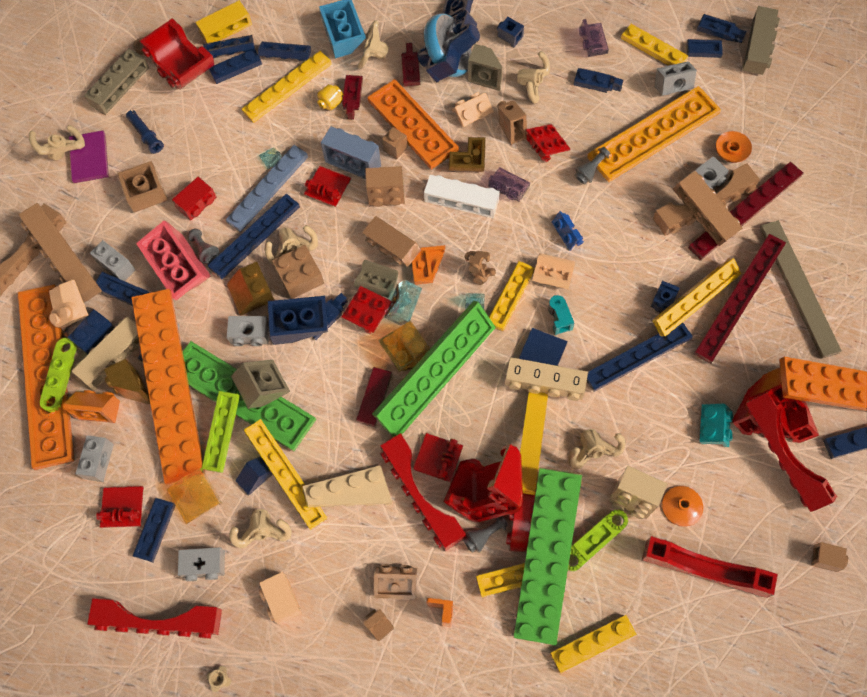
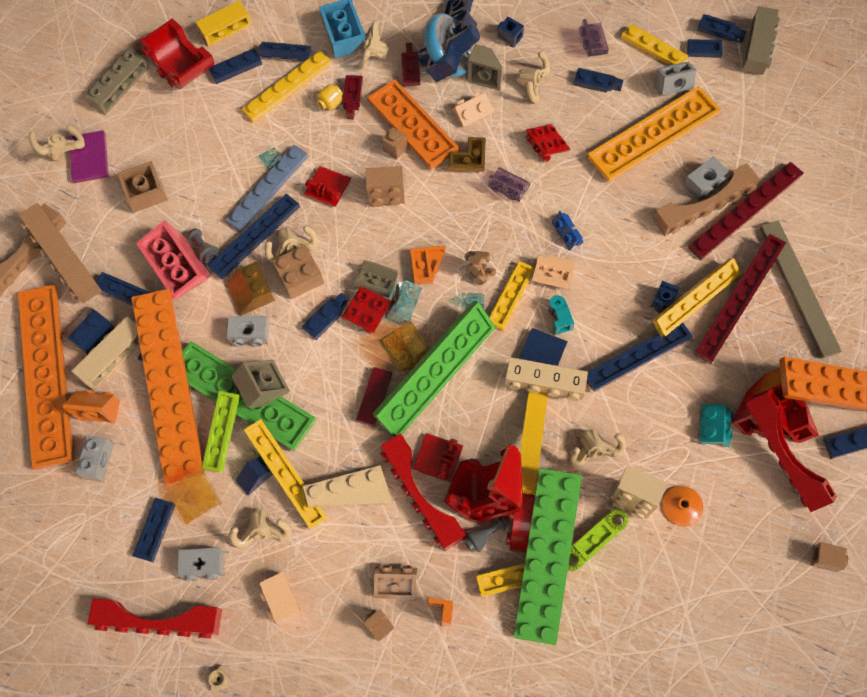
(58, 375): lime plate -> none
(66, 305): light nougat slope -> none
(112, 261): light grey brick -> none
(121, 507): red hinge -> none
(126, 381): pearl gold slope -> none
(147, 136): dark blue pin -> none
(194, 198): red brick -> none
(230, 46): dark blue plate -> none
(297, 319): dark blue slope -> none
(350, 152): sand blue brick -> none
(391, 241): medium nougat brick -> none
(461, 196): white brick -> none
(512, 121): medium nougat torso -> none
(586, 172): dark grey piece -> none
(593, 644): yellow plate -> none
(707, 208): medium nougat brick -> none
(729, 574): red arch -> none
(736, 141): orange dish -> none

